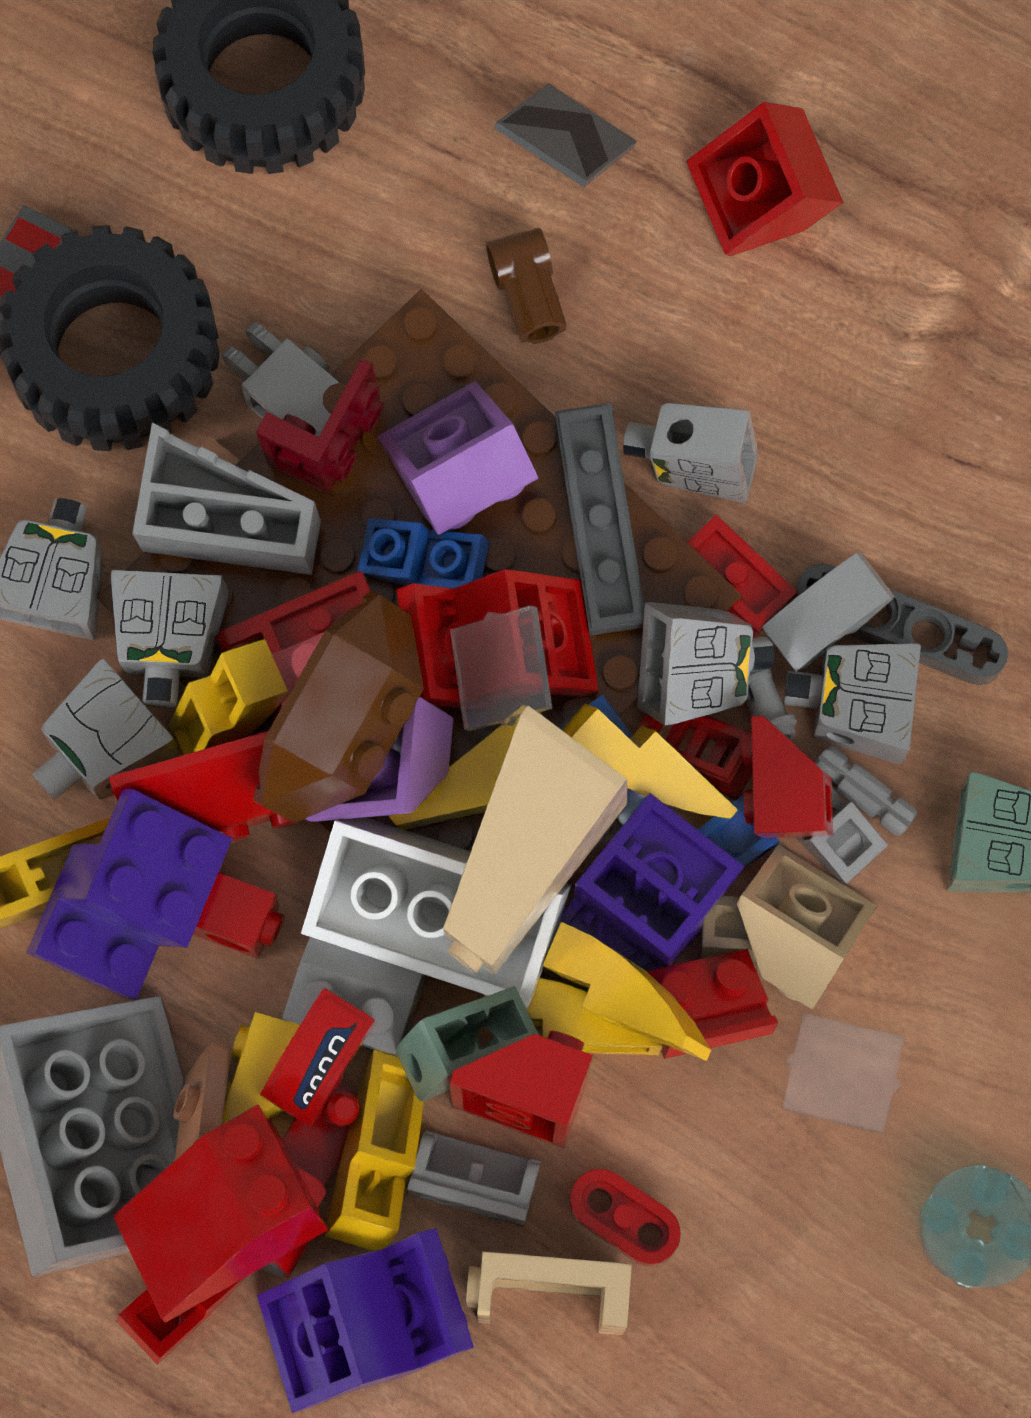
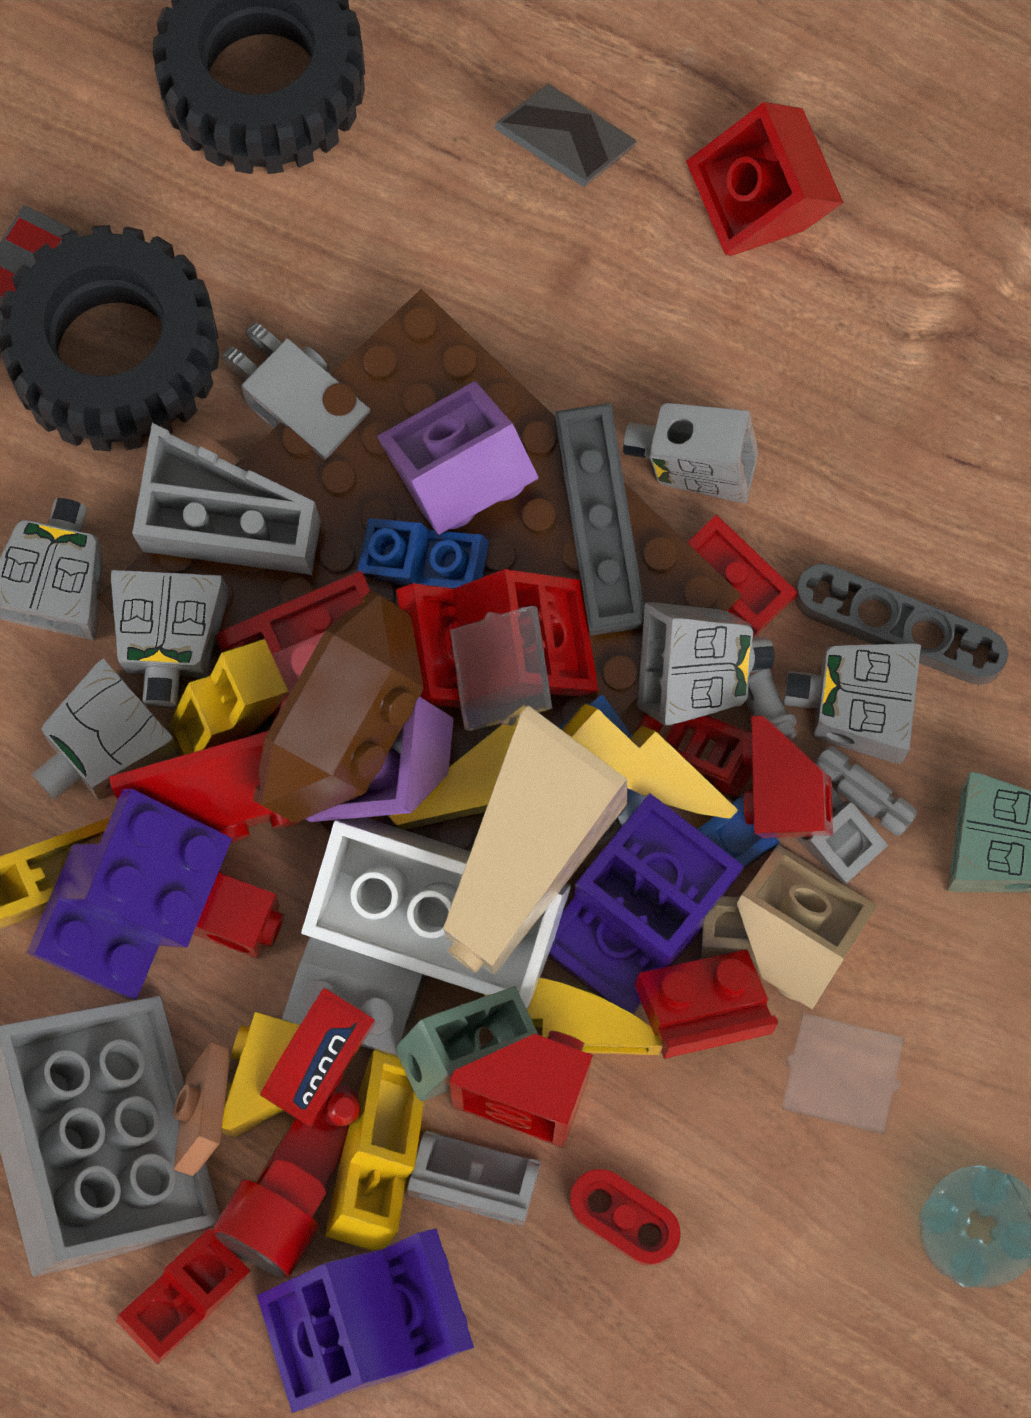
(218, 1214): red slope -> none
(321, 460): dark red bracket -> none
(524, 272): reddish brown piece -> none
(553, 1275): tan panel -> none
(623, 991): yellow slope -> none
(828, 611): light grey slope -> none

